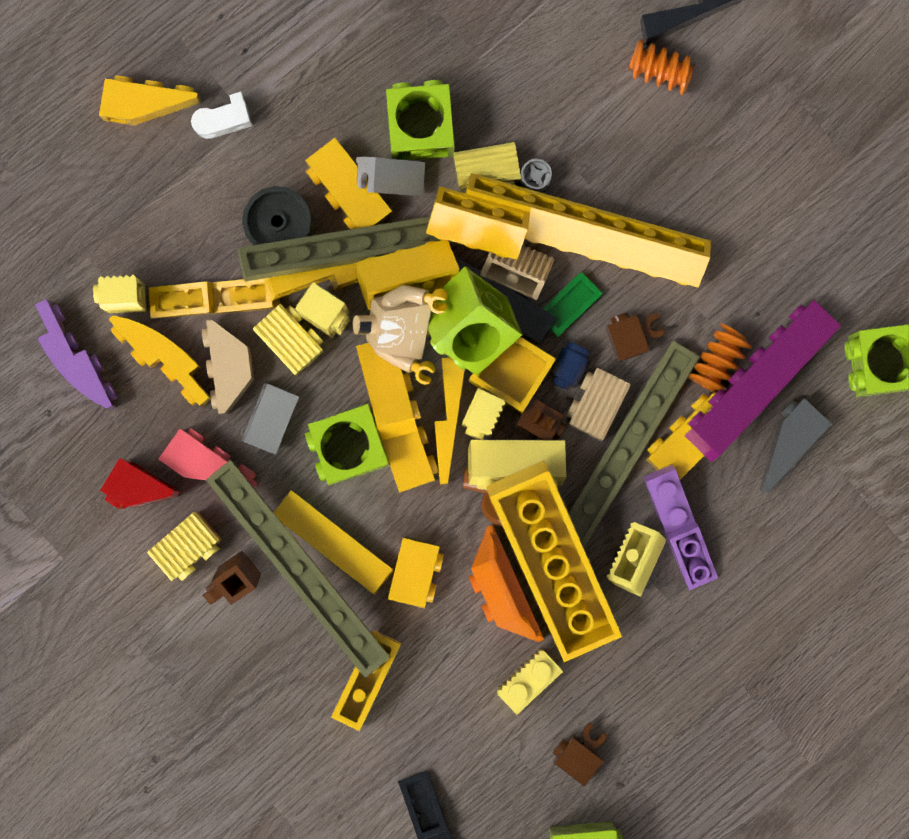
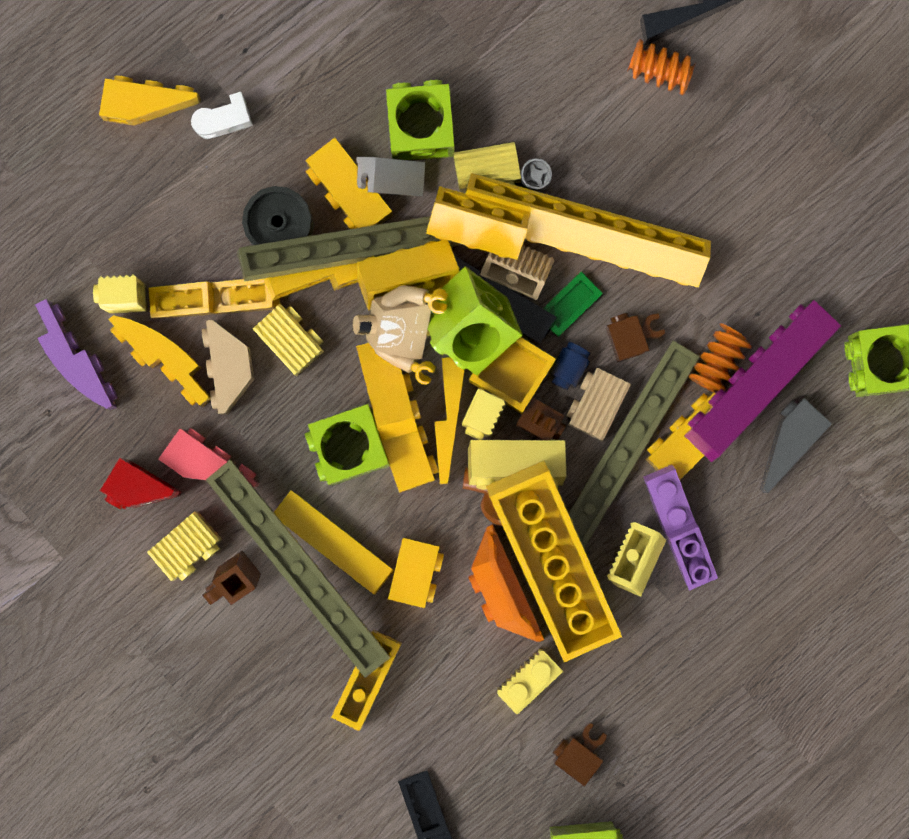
(269, 418): light grey hinge -> none
(323, 311): light yellow brick -> none

